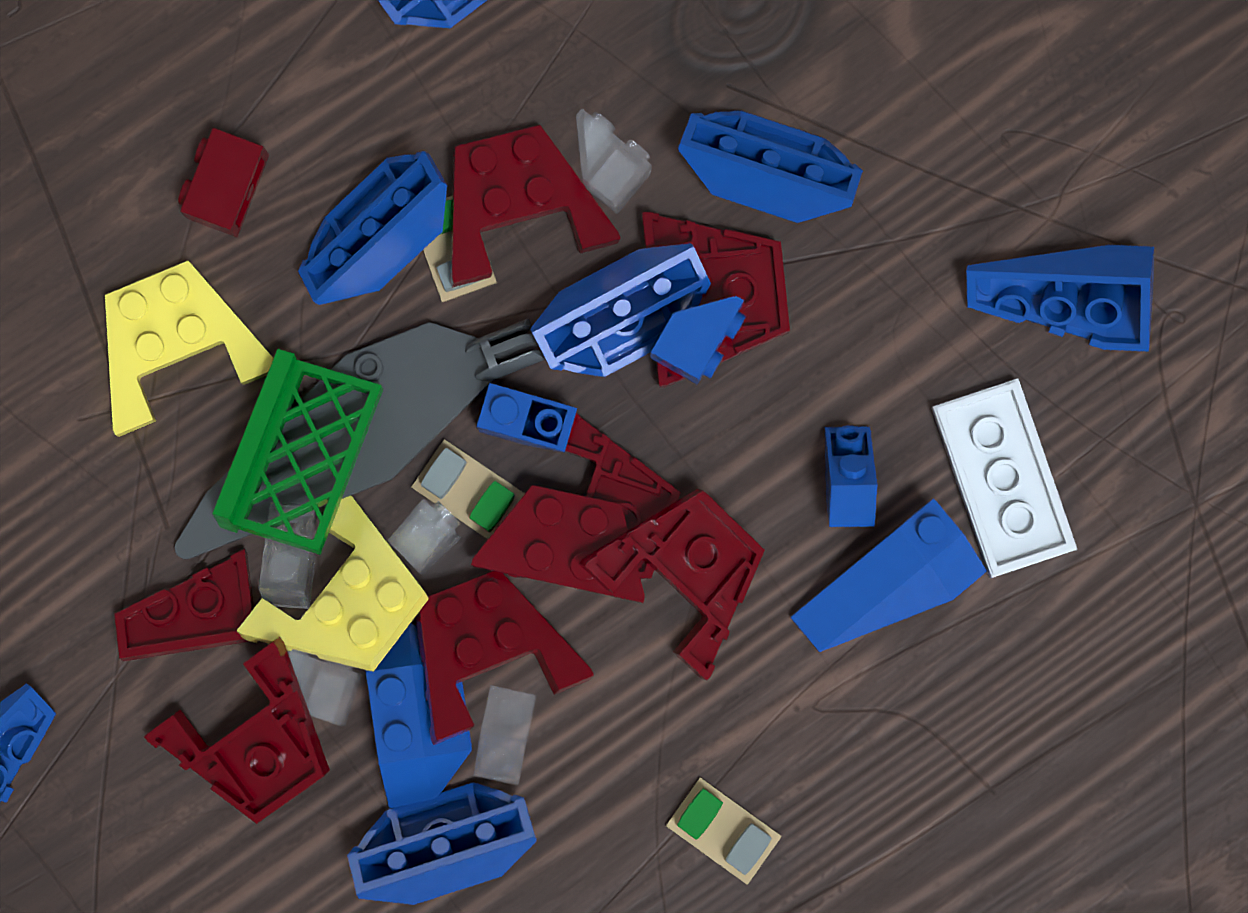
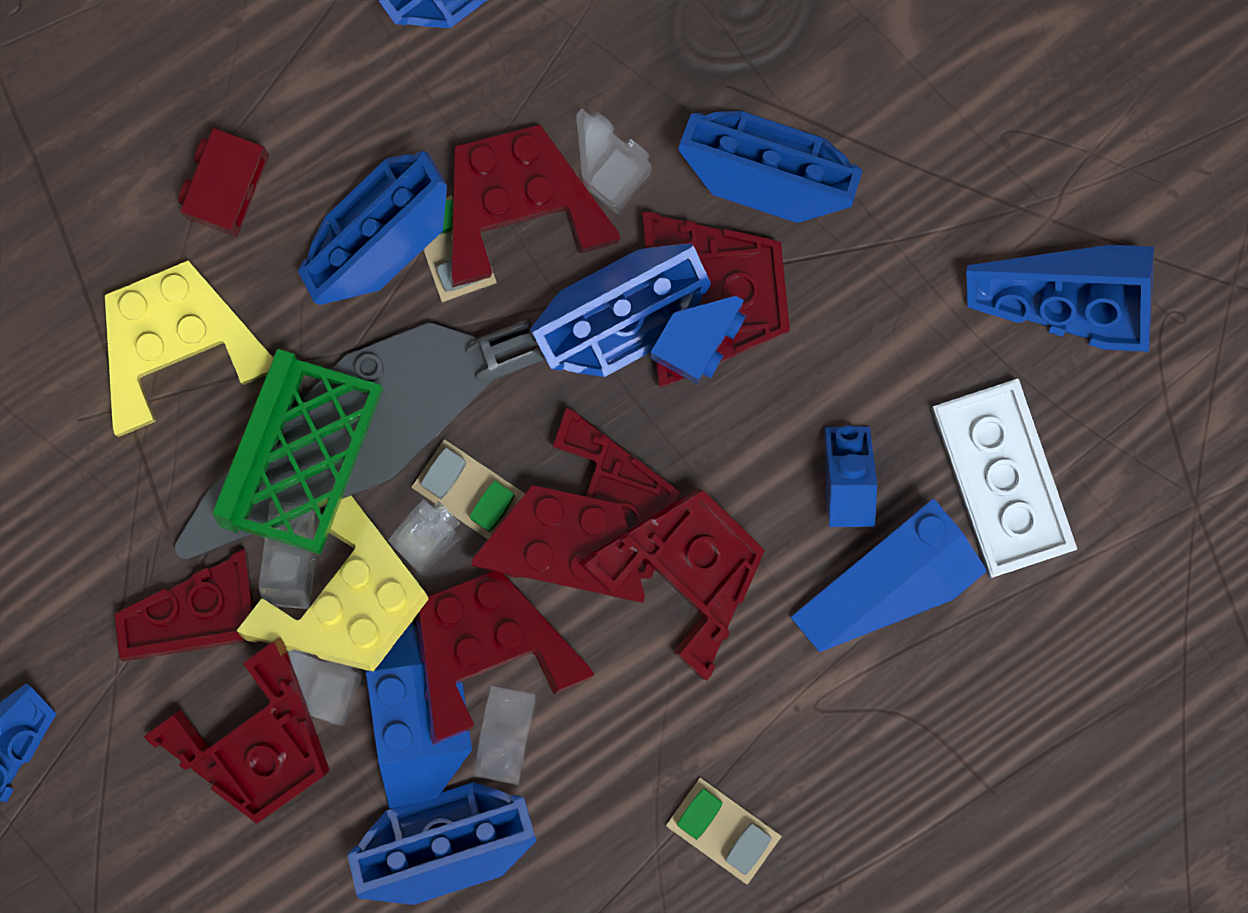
(526, 419): blue slope -> none

